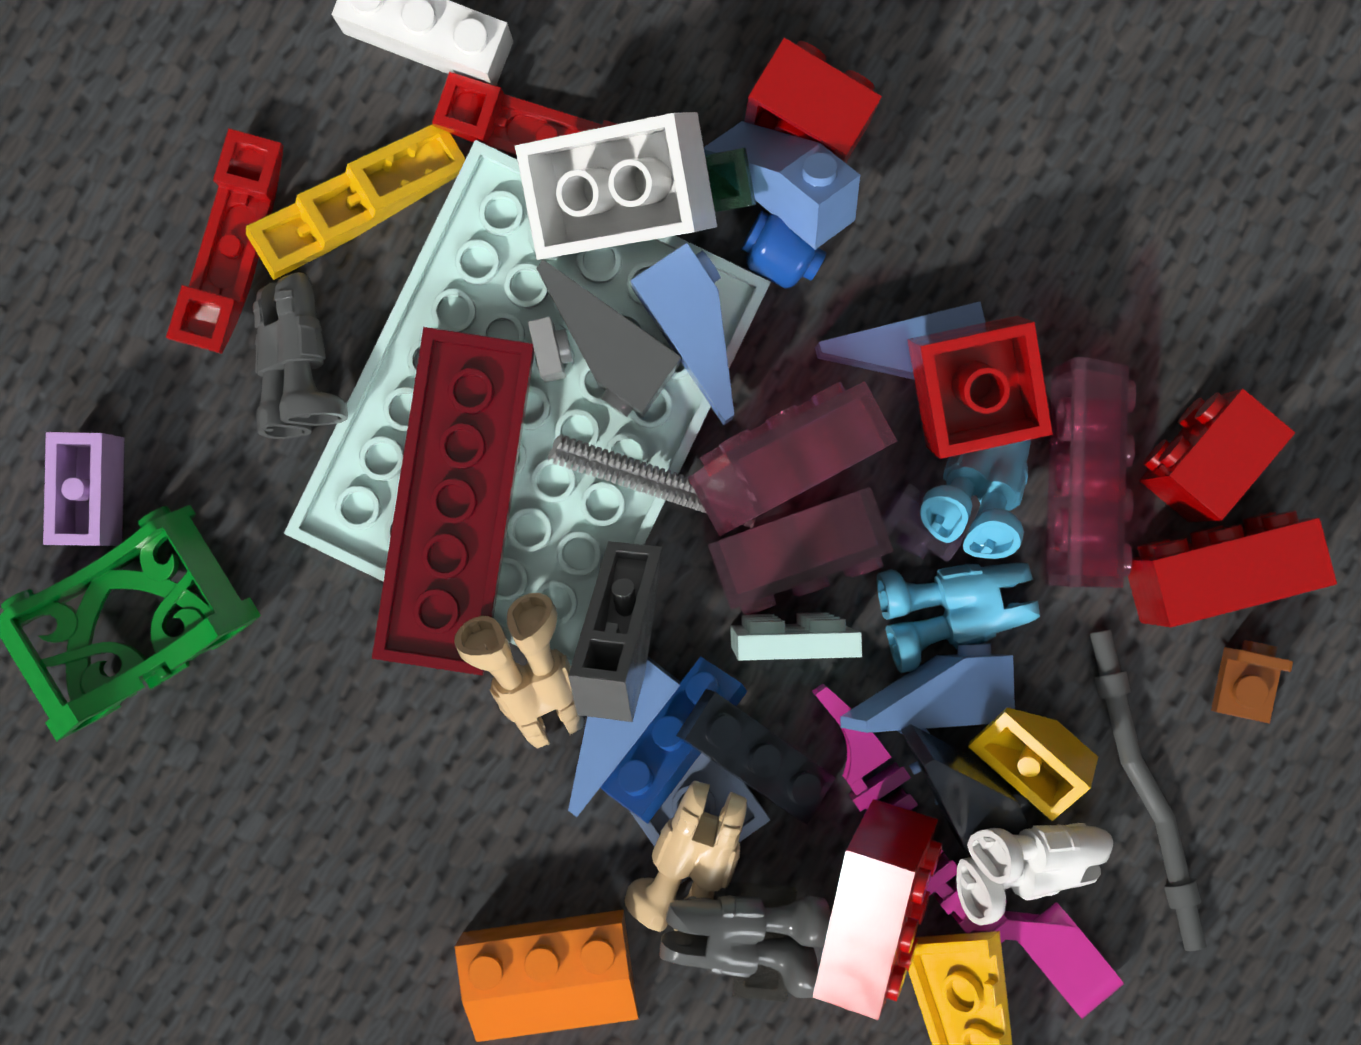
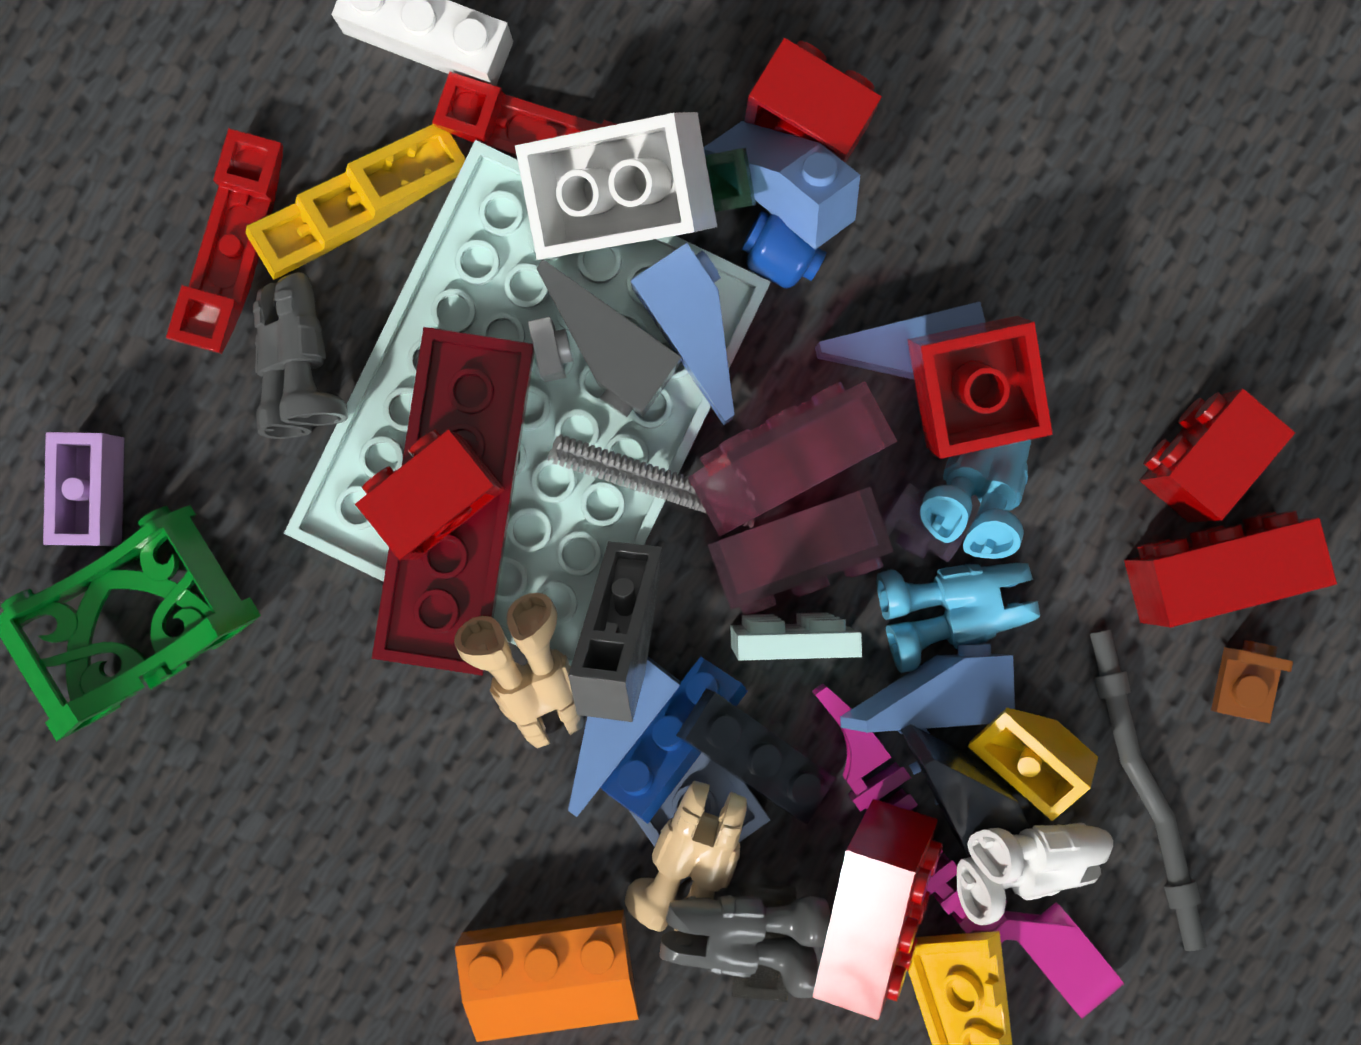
(428, 494): none -> red brick
(1089, 474): clear pink slope -> none

